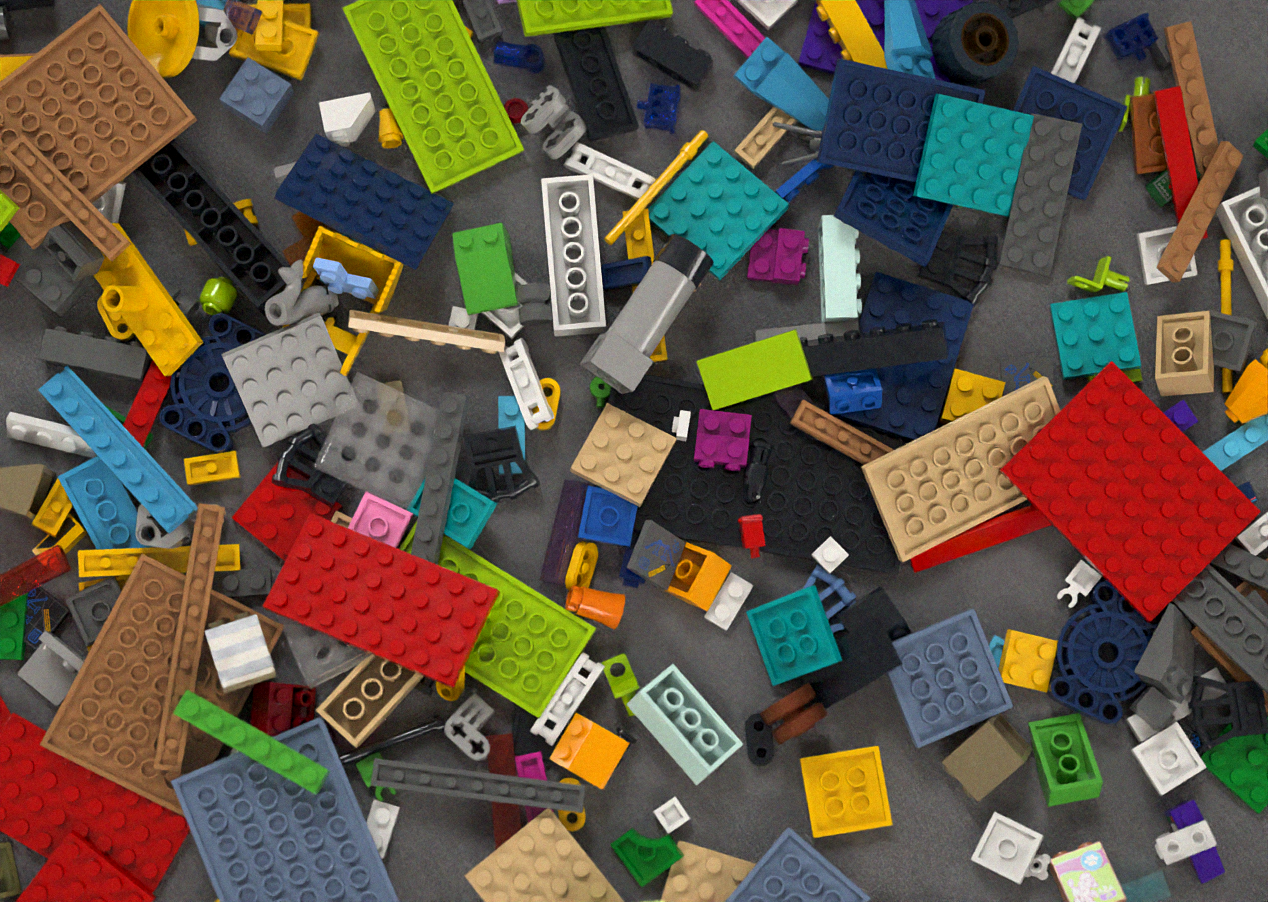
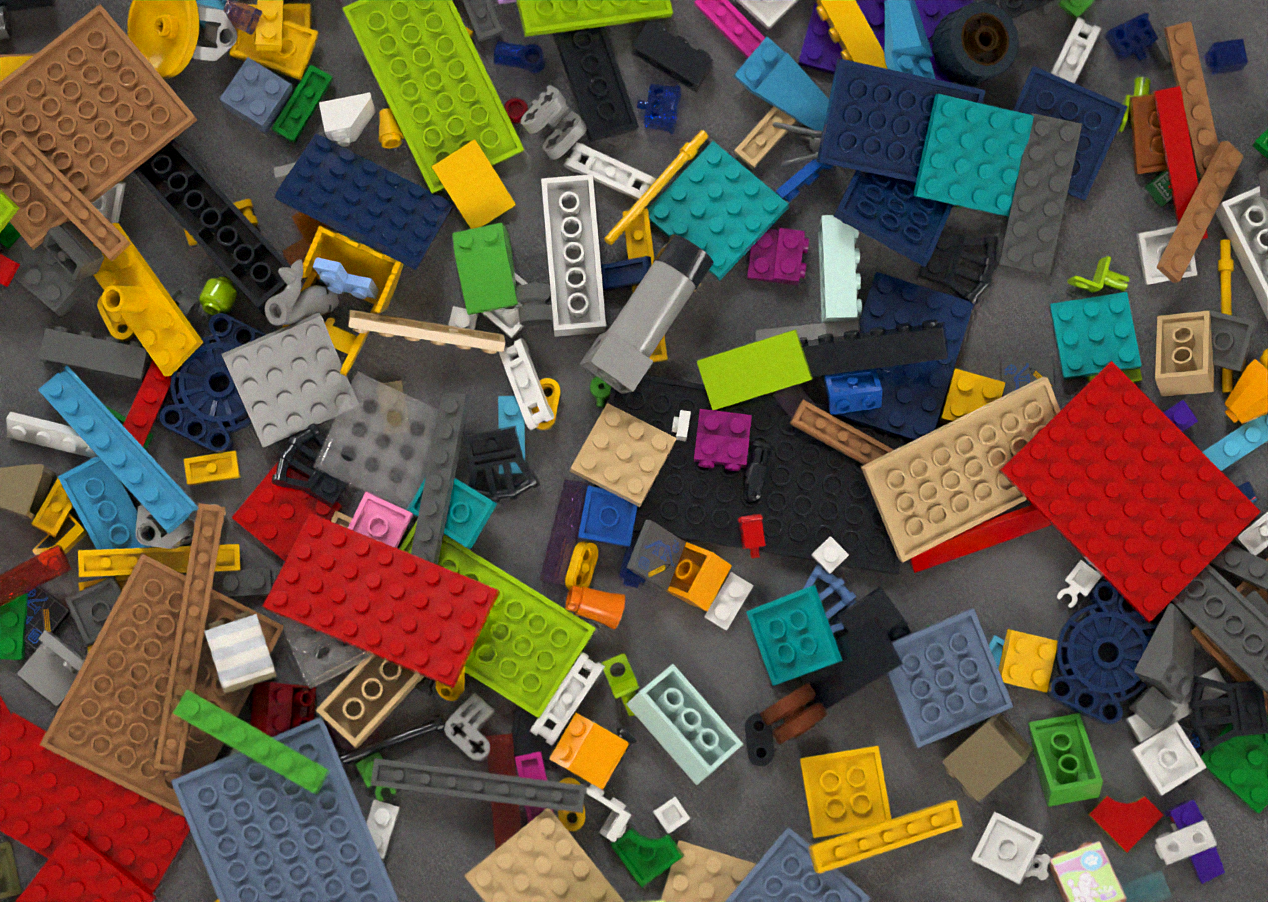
(302, 104): none -> green plate
(473, 185): none -> yellow tile
(616, 822): none -> white bracket
(885, 836): none -> yellow plate
(1125, 821): none -> red tile
(1226, 56): none -> clear blue brick

